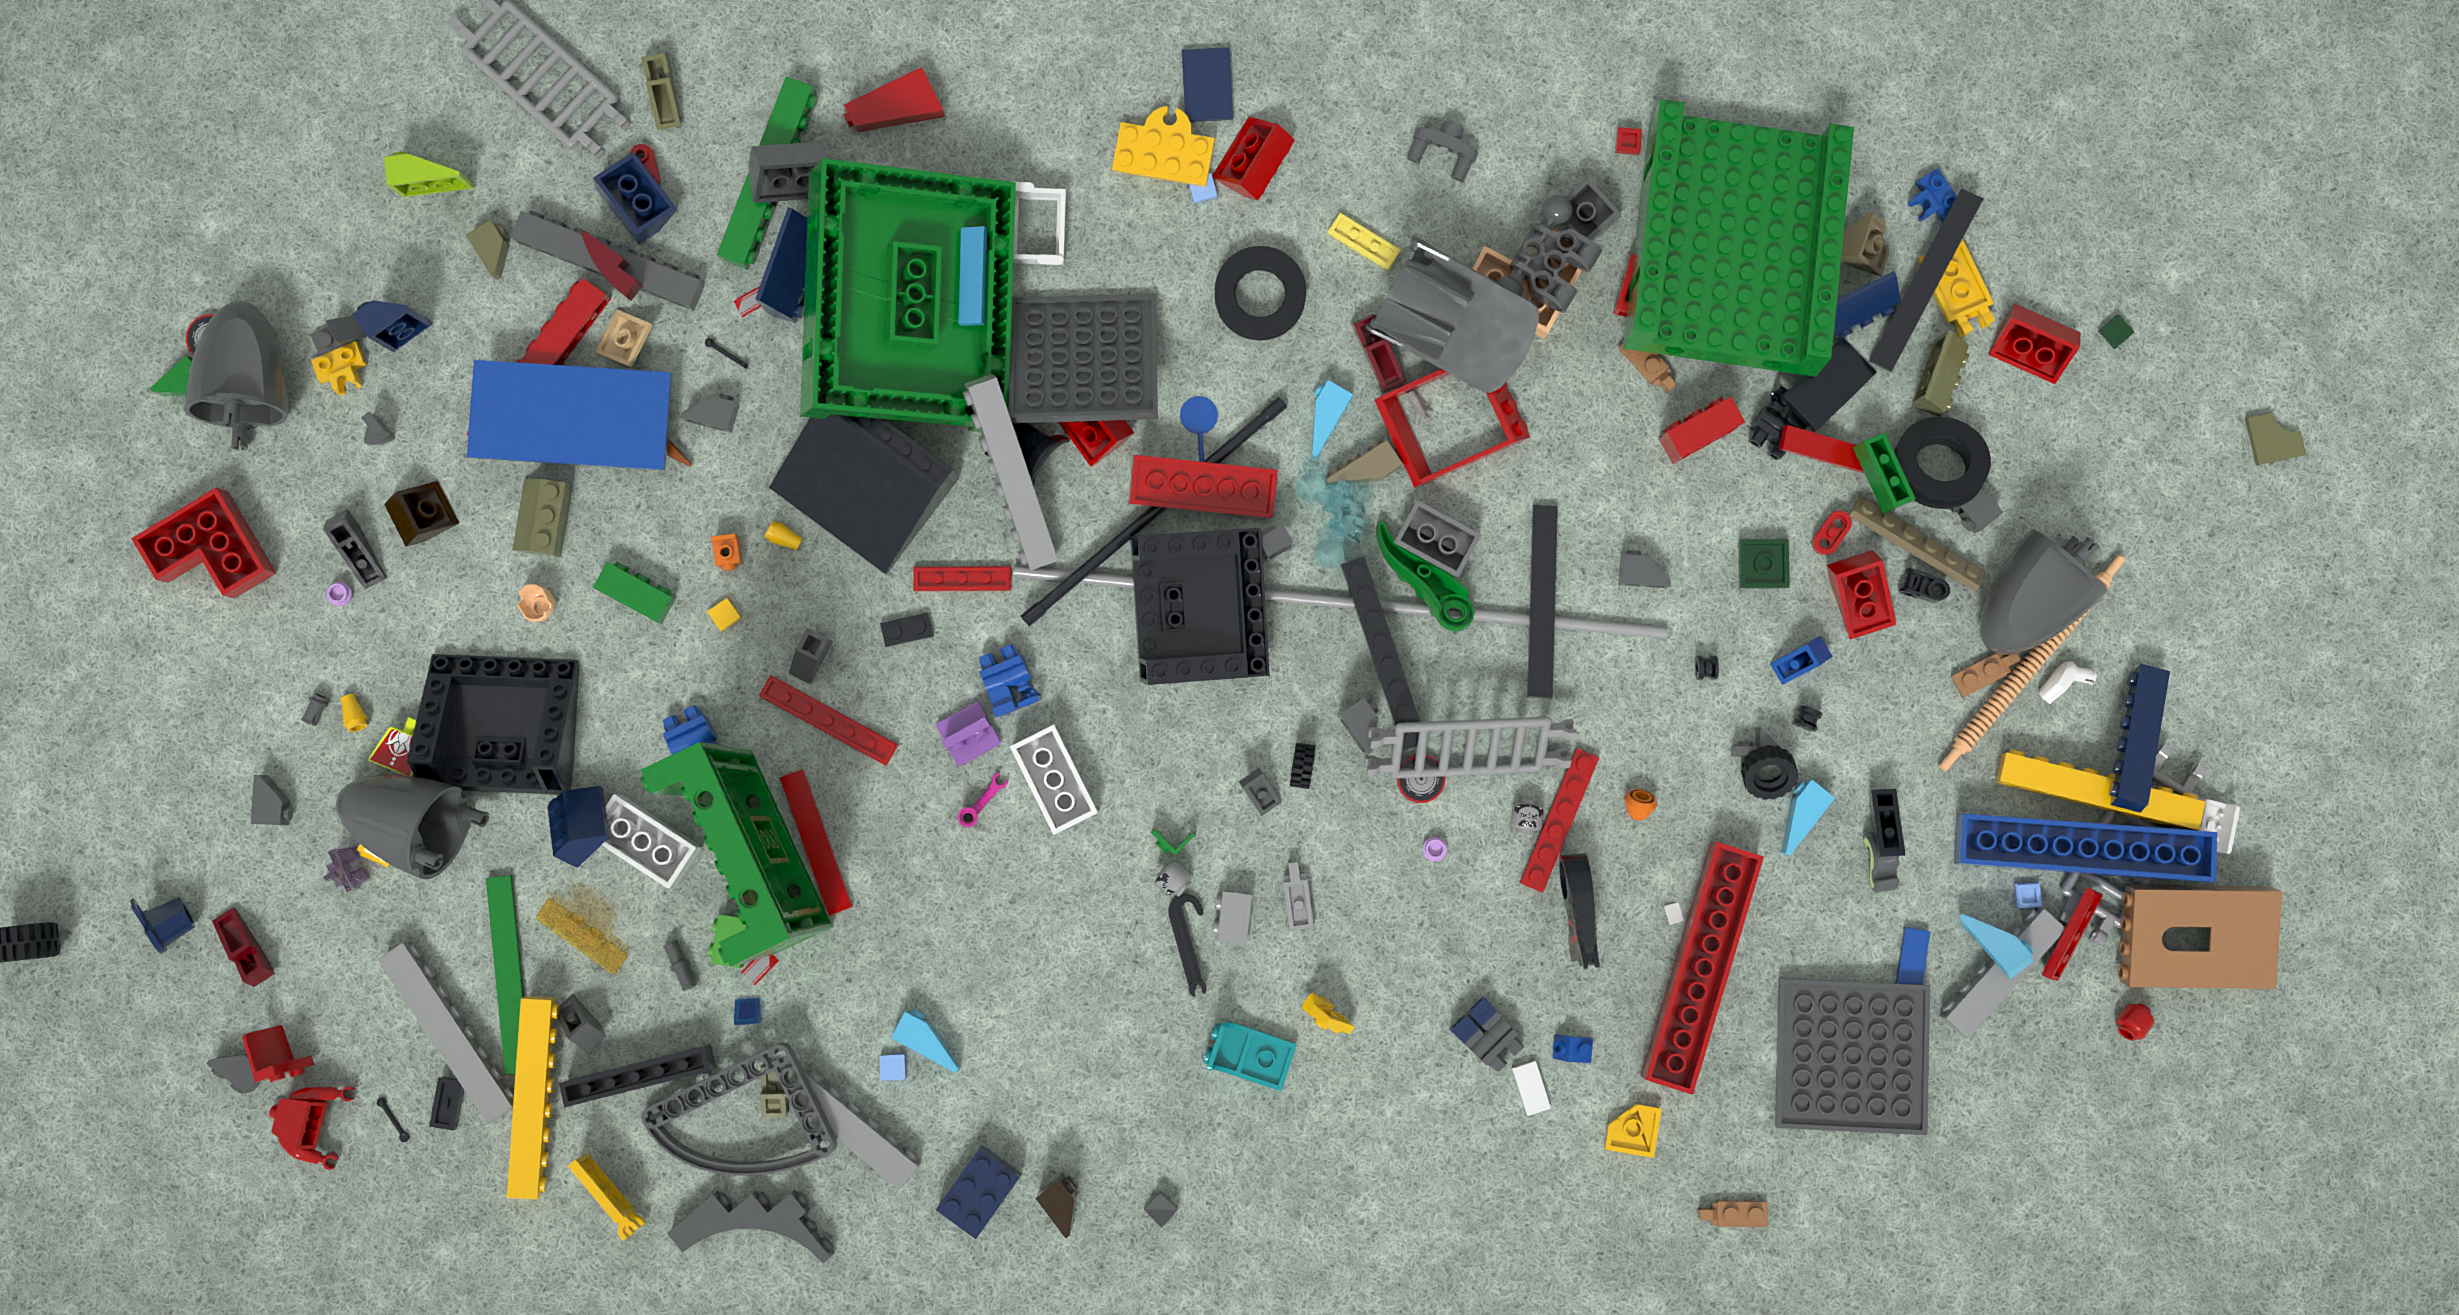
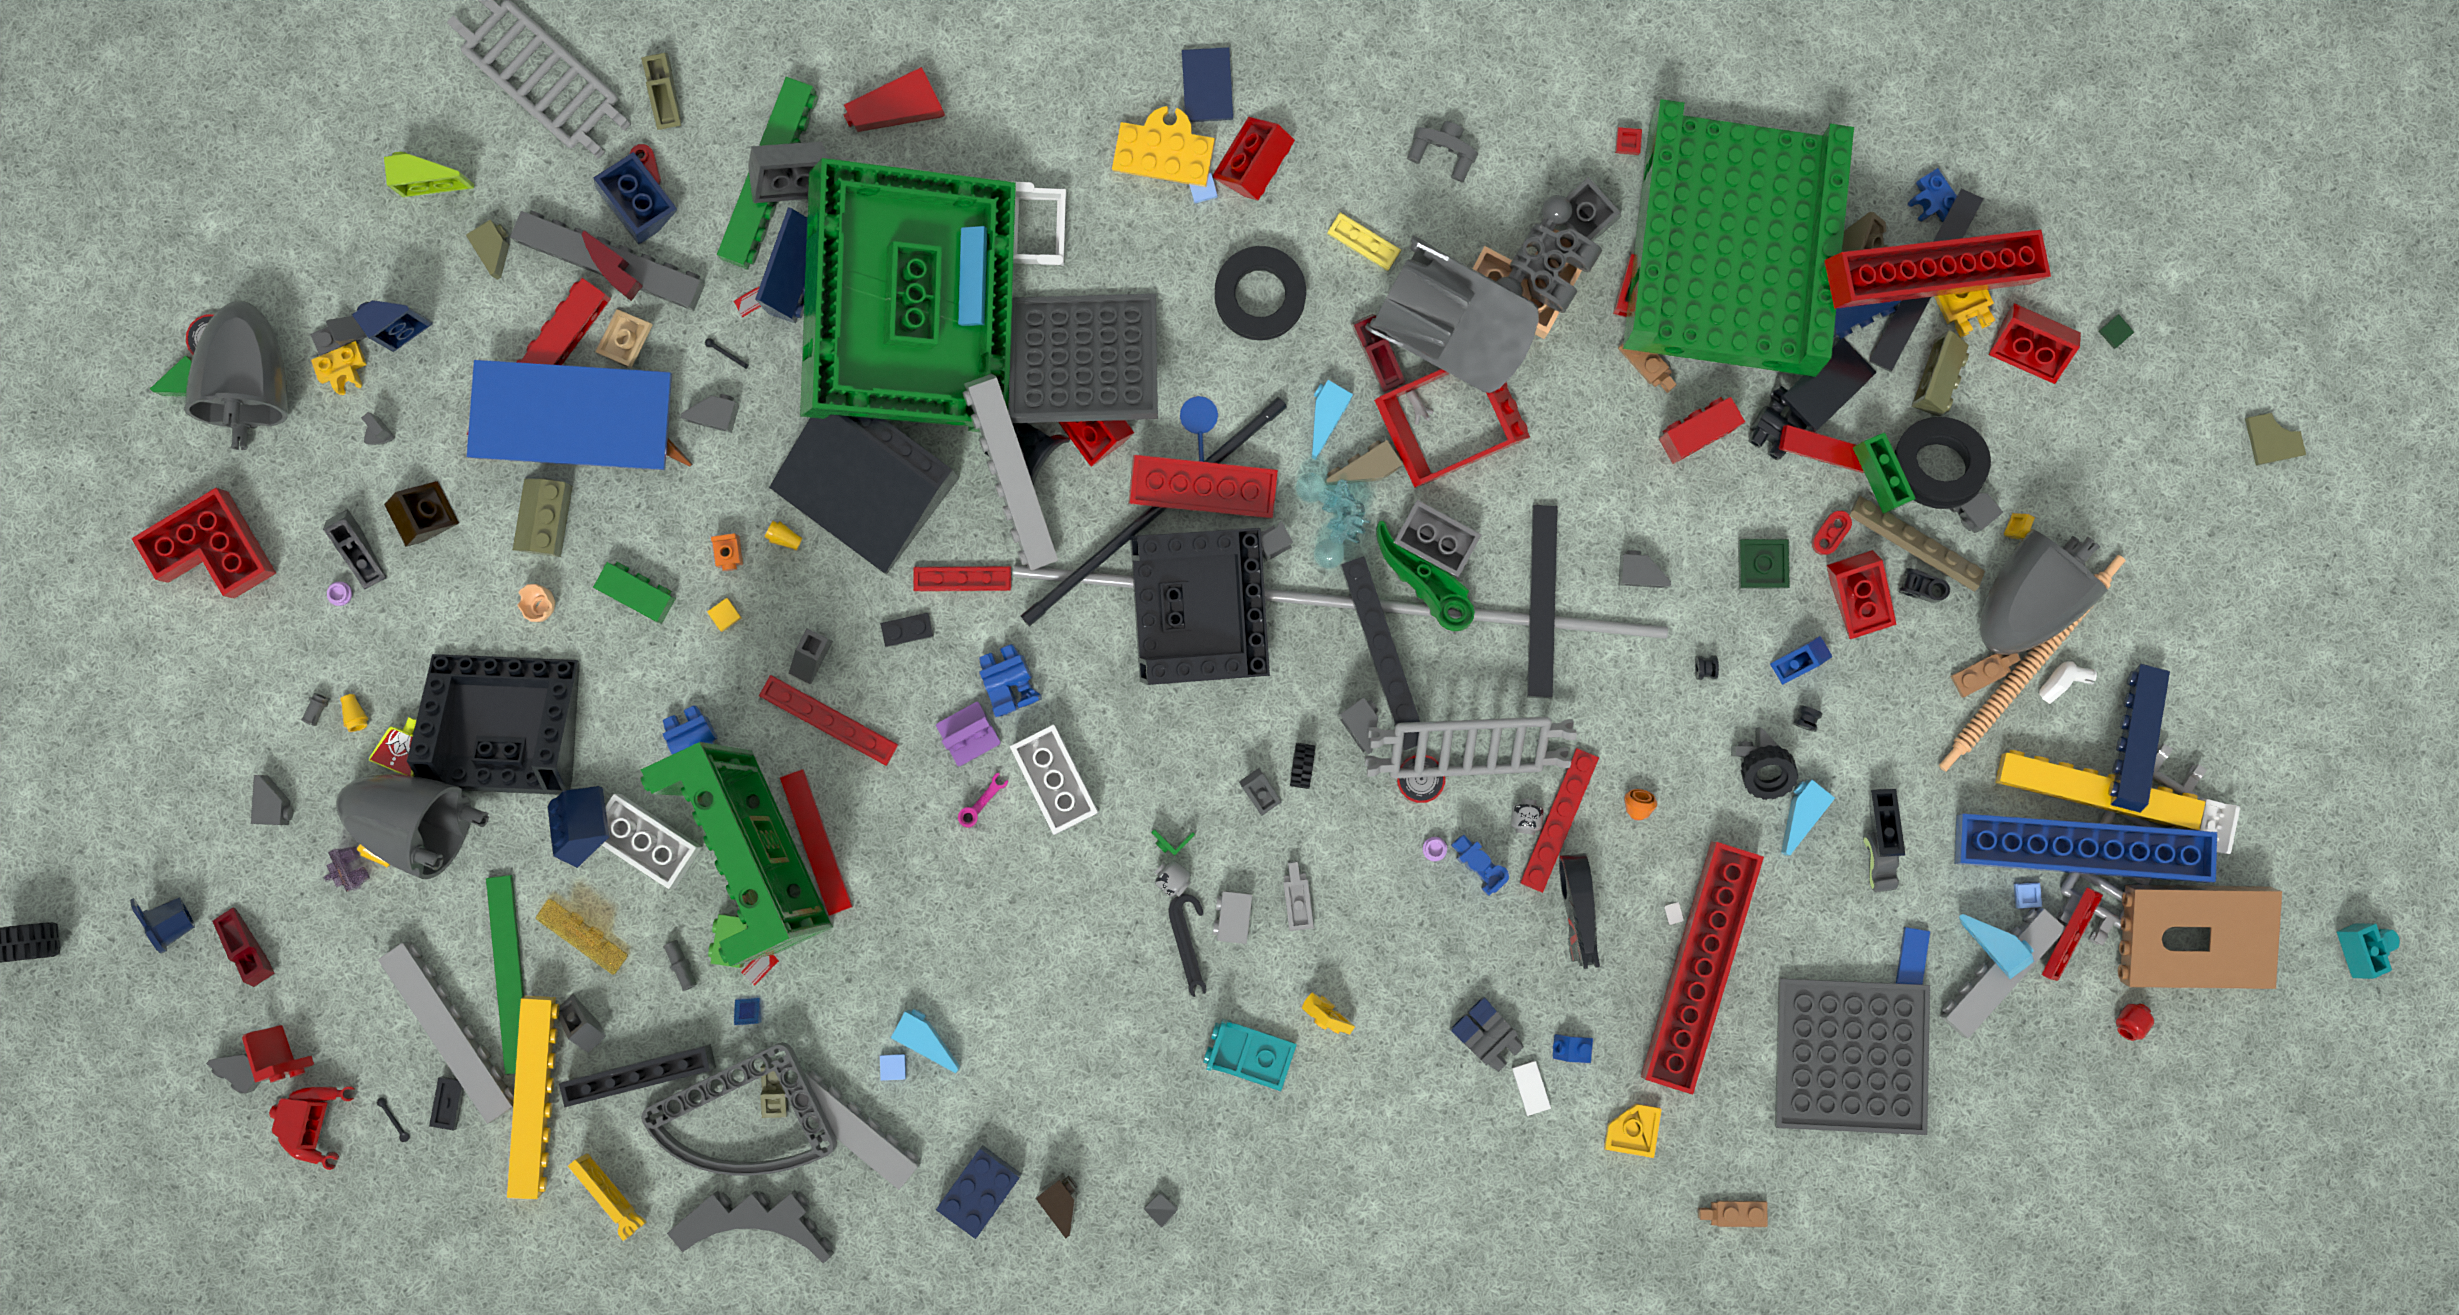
(1480, 862): none -> blue hips
(1937, 268): none -> red brick
(2018, 525): none -> yellow tile
(2367, 949): none -> teal brick

